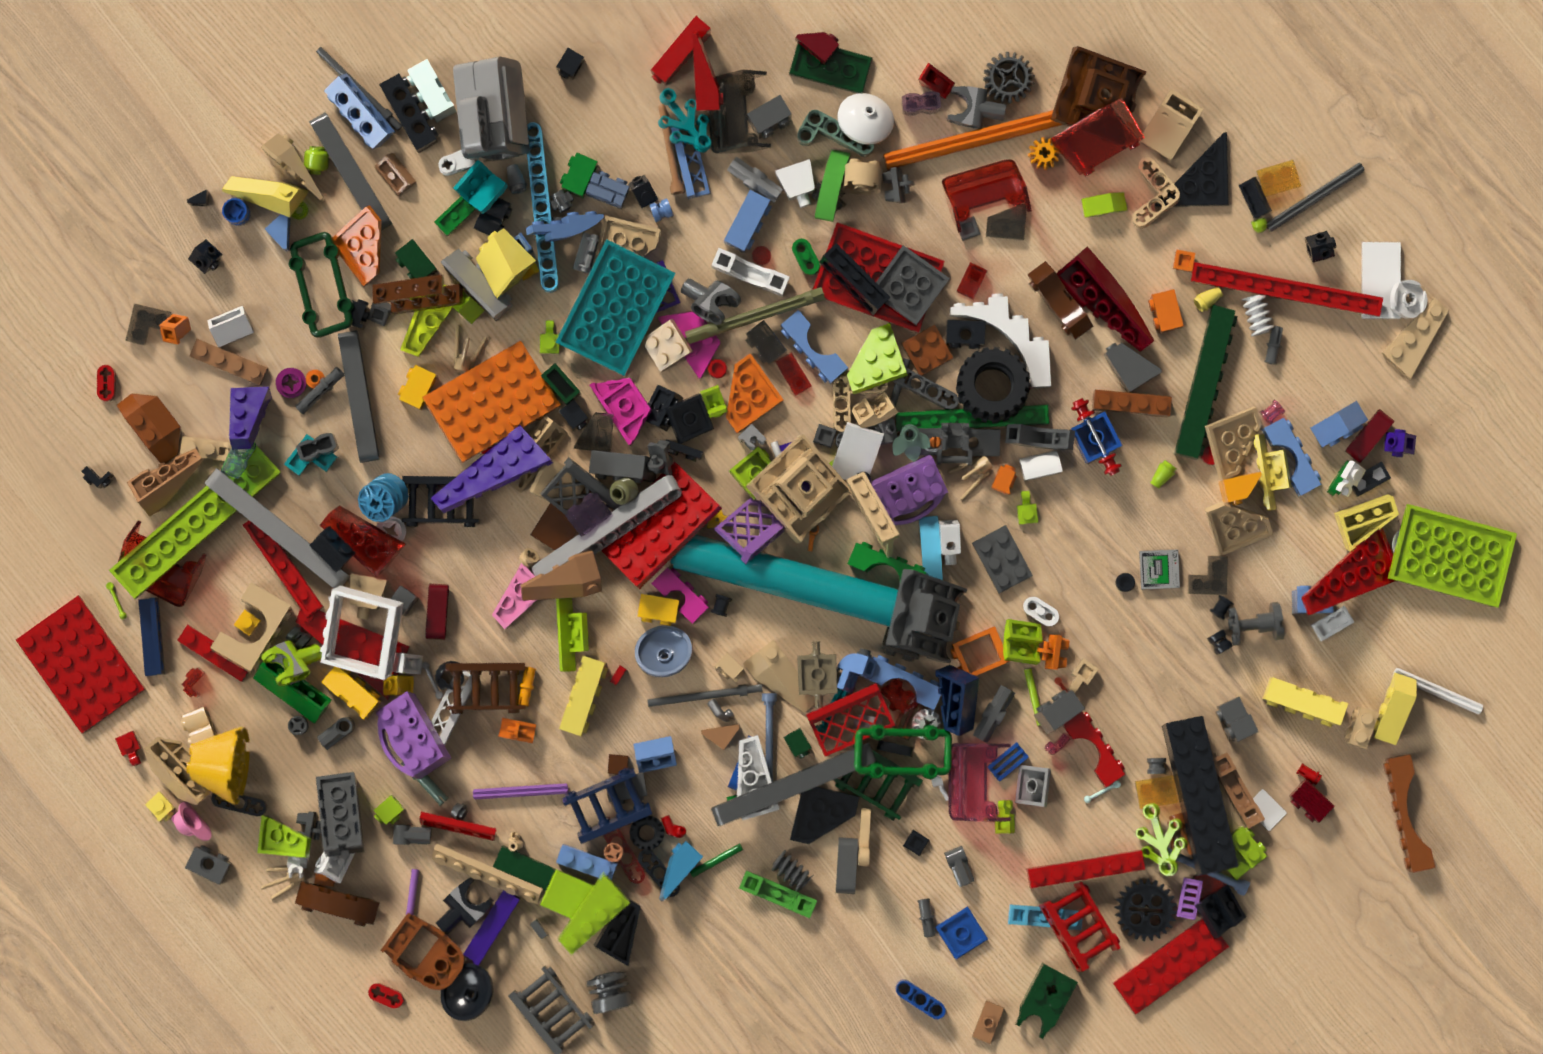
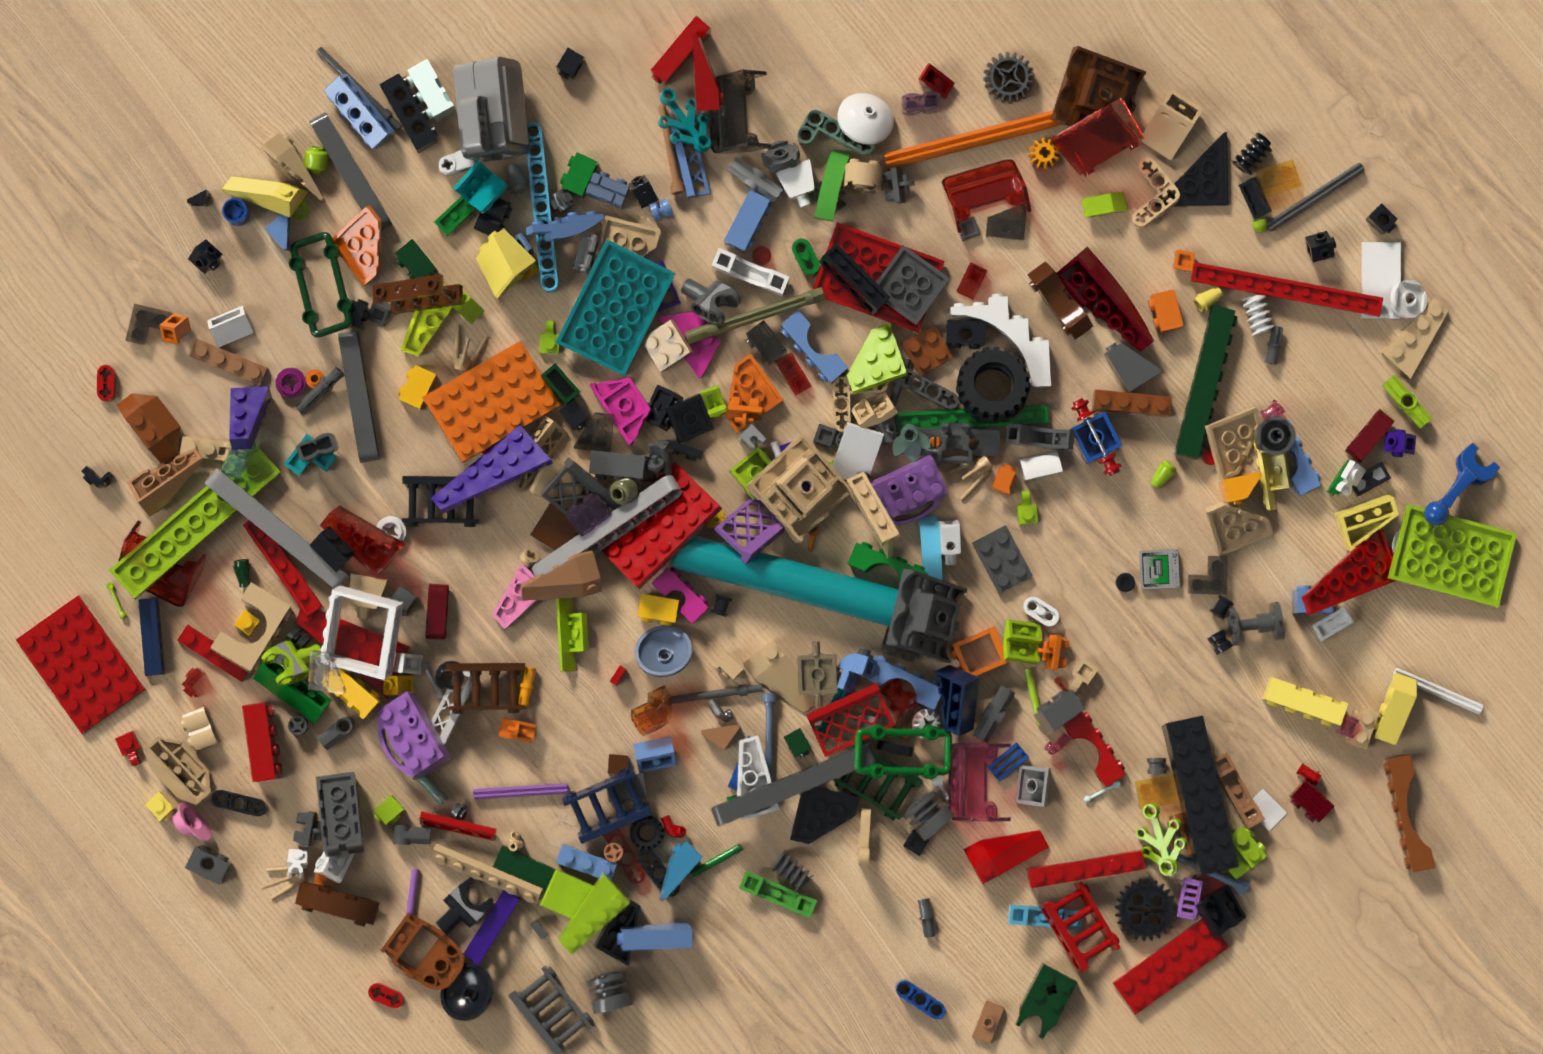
(221, 763): yellow cone -> none
(242, 571): none -> dark green cone
(261, 741): none -> red brick
(282, 840): lime wing -> none
(324, 673): none -> clear wing
(383, 497): dark azure wheel -> none
(395, 173): medium nougat slope -> none
(475, 283): light grey slope -> none
(583, 696): light yellow wedge -> none
(654, 713): none -> clear orange brick
(655, 936): none -> medium blue slope
(717, 368): red tile -> none
(744, 414): none -> orange hips
(769, 117): dark grey brick -> none
(789, 156): none -> dark grey plate
(819, 45): dark red slope -> none
(843, 70): dark green tile -> none
(846, 865): dark grey beam -> none
(928, 815): none -> dark grey wheel
(958, 862): dark grey piece -> none
(961, 932): blue tile -> none
(977, 107): dark grey connector -> none
(1000, 854): none -> red wedge
(1004, 811): lime plate -> none
(1236, 719): dark grey brick -> none
(1252, 154): none -> black piece
(1282, 429): none -> dark grey brick
(1340, 424): medium blue brick -> none
(1348, 726): none -> clear pink bush
(1373, 219): none -> black brick
(1398, 391): none -> lime piece
(1469, 473): none -> blue piece

